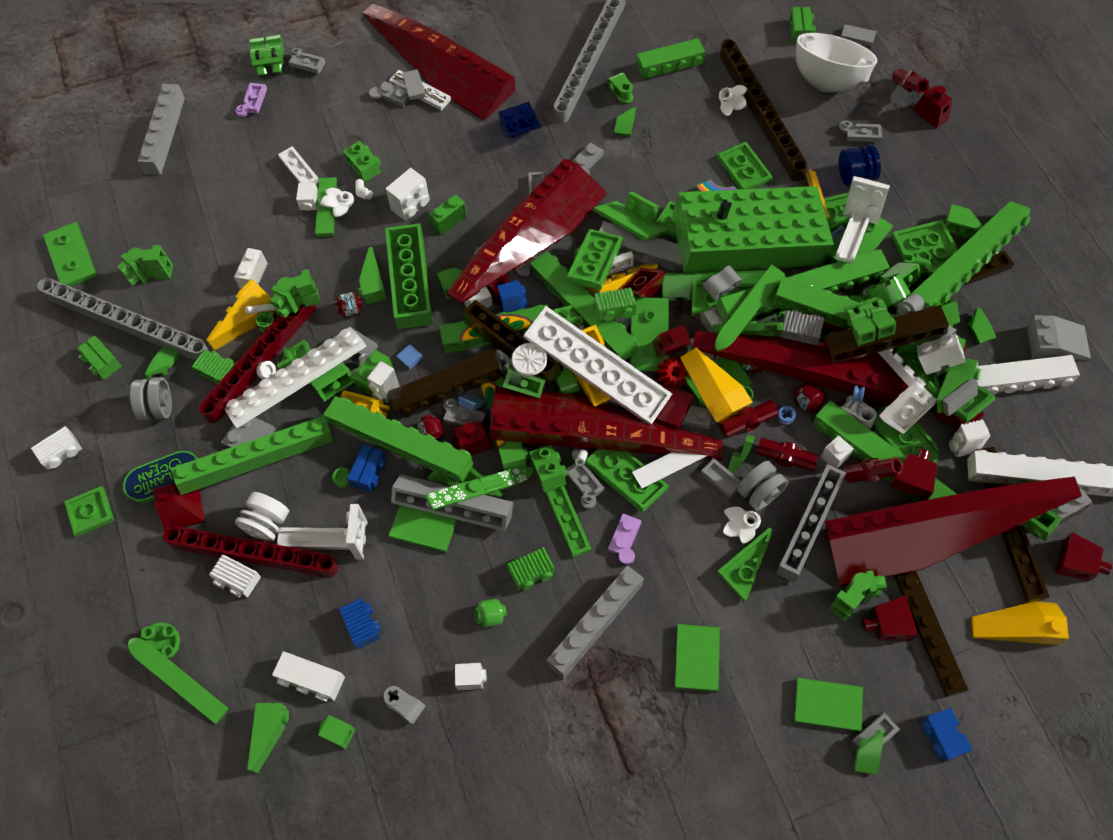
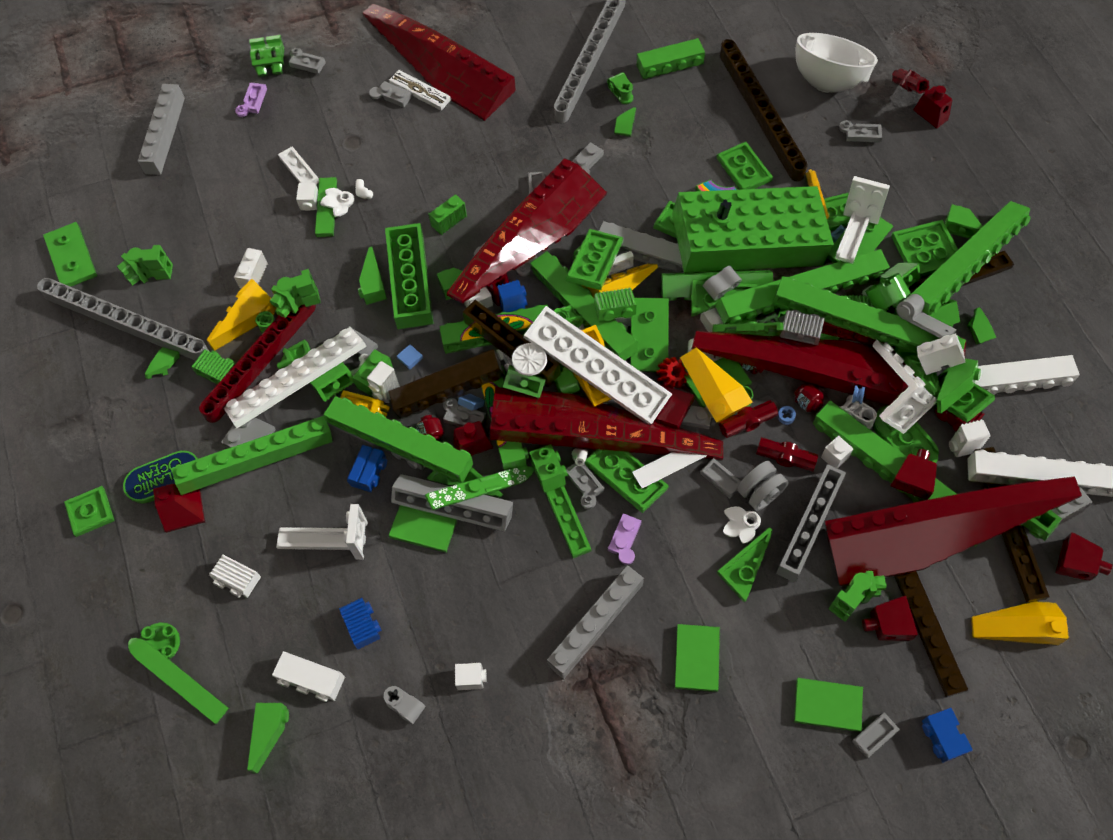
(56, 448): white brick -> none
(99, 358): bright green brick -> none
(151, 399): light grey wheel -> none
(242, 546): dark red beam -> none
(259, 308): white bar -> none
(262, 516): white wheel -> none
(265, 369): white tile -> none
(336, 731): bright green brick -> none
(340, 477): bright green tile -> none
(348, 304): head -> none
(362, 161): bright green brick -> none
(408, 194): white brick -> none
(413, 84): light grey tile -> none
(490, 613): bright green head -> none
(518, 120): clear blue slope -> none
(531, 569): bright green brick -> none
(635, 217): bright green bracket -> none
(645, 282): dark red slope -> none
(672, 341): dark red torso -> none
(734, 100): white plate -> none
(738, 458): bright green slope -> none
(748, 308): bright green piece -> none
(801, 22): bright green brick -> none
(858, 35): light grey tile -> none
(859, 162): clear blue wheel -> none
(869, 754): bright green slope -> none
(870, 320): bright green hips -> none
(873, 469): dark red piece -> none
(909, 329): dark brown brick -> none
(922, 262): bright green arm -> none
(960, 397): light grey tile -> none
(1057, 337): light grey slope -> none

